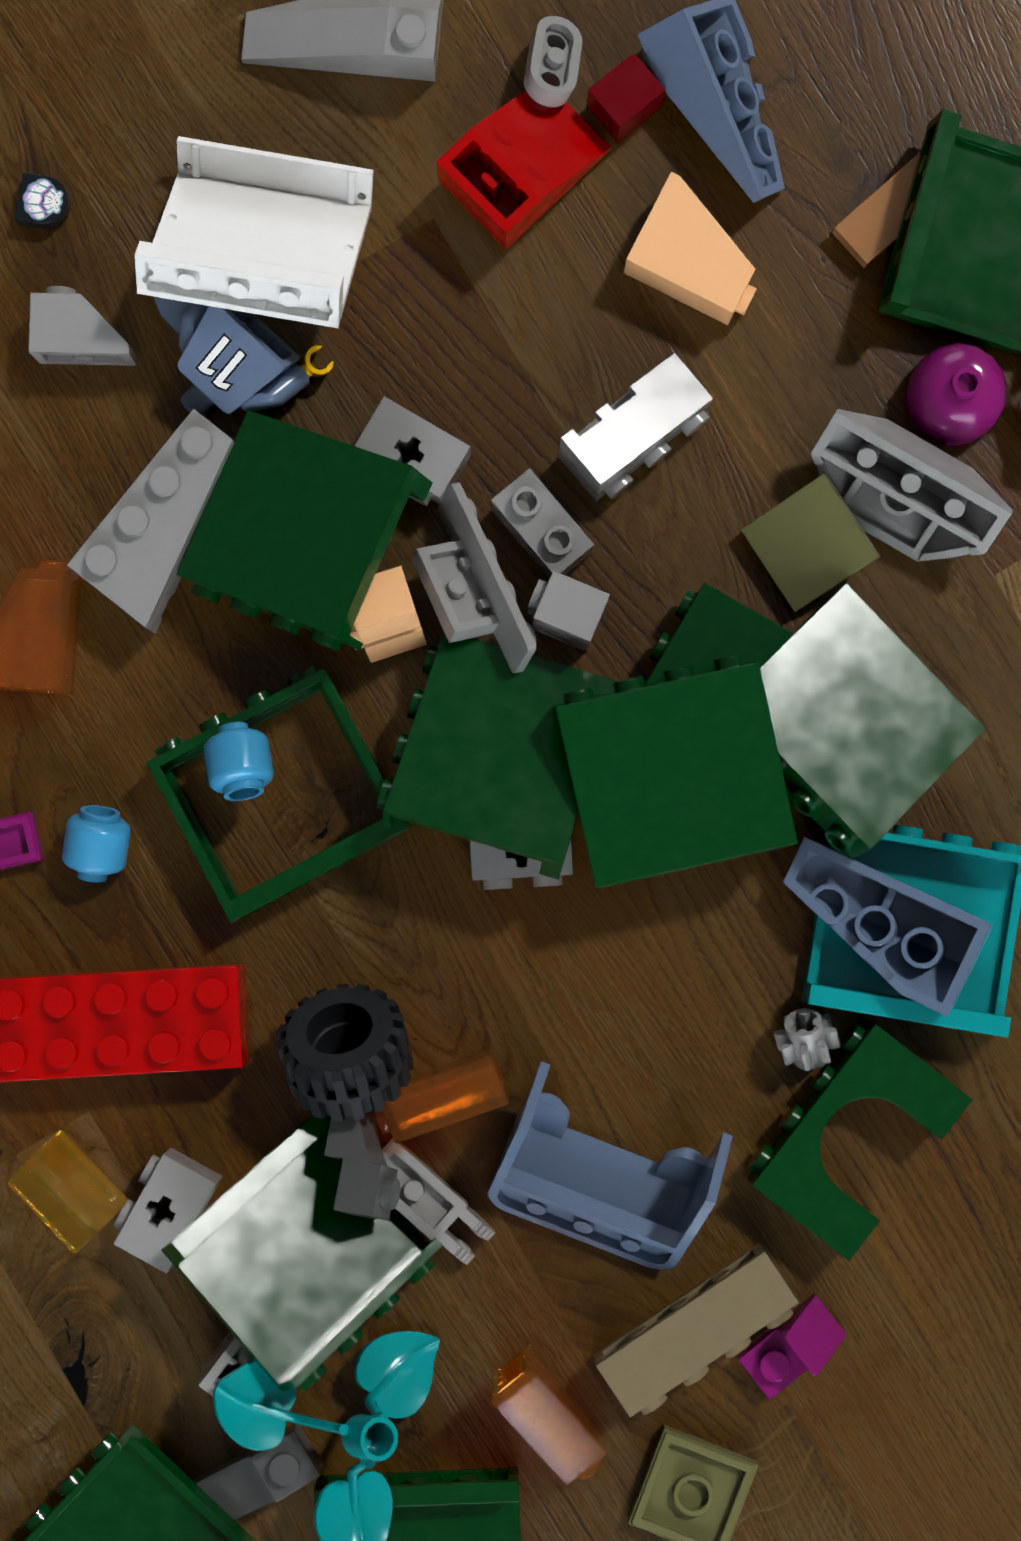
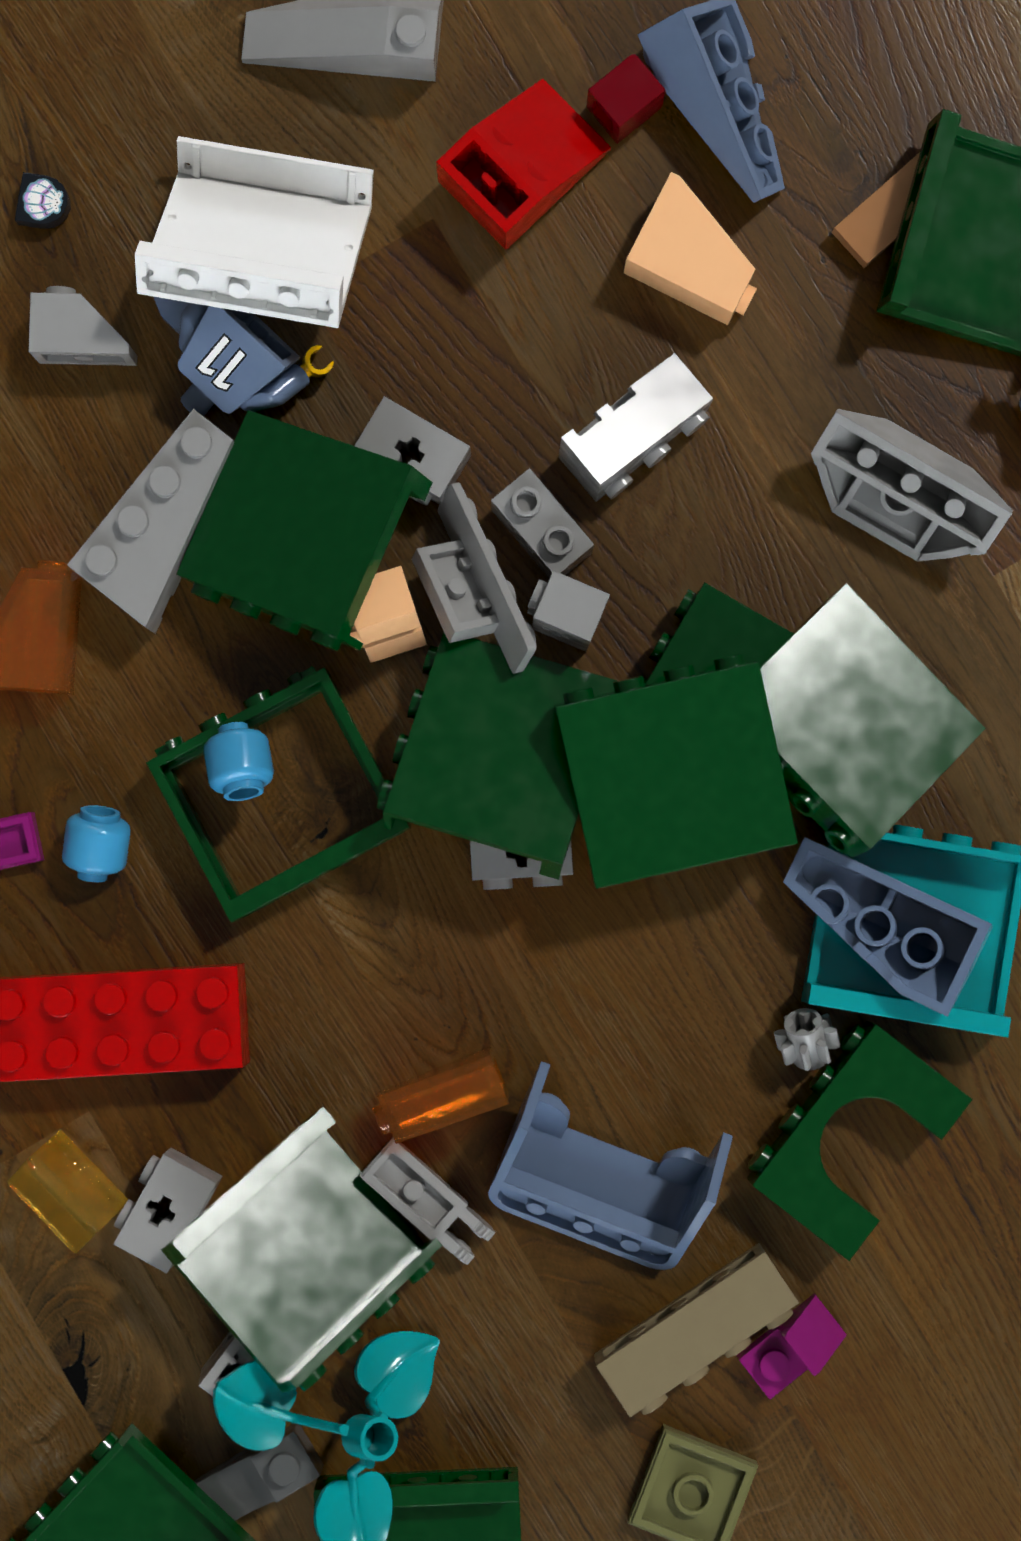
(352, 1080): black tyre -> none
(365, 1180): dark grey slope -> none
(547, 1416): clear orange slope -> none
(553, 61): light grey plate -> none
(810, 542): olive tile -> none
(956, 394): magenta cylinder -> none

